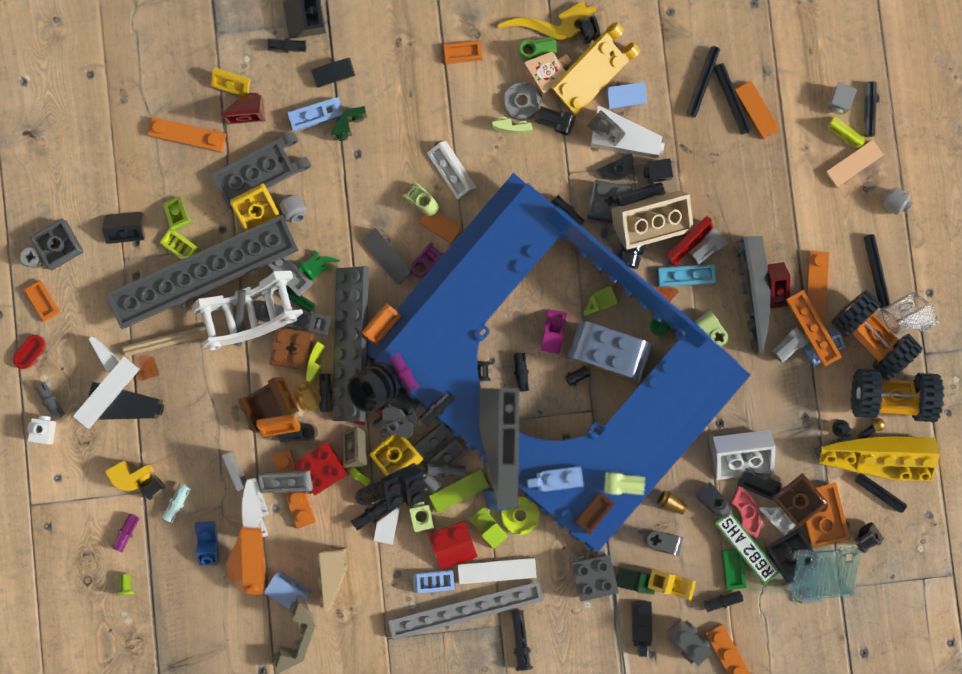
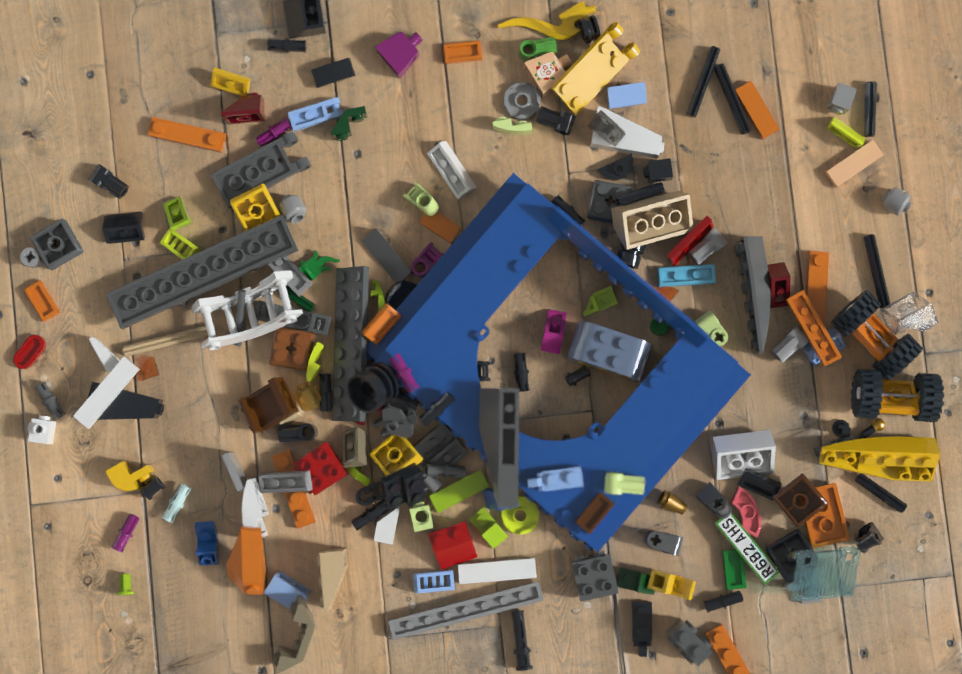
(105, 179): none -> black piece
(274, 132): none -> magenta axle
(278, 425): orange tile -> none
(378, 292): none -> lime slope
(398, 293): none -> black plate
(399, 52): none -> magenta torso
(778, 519): white slope -> none

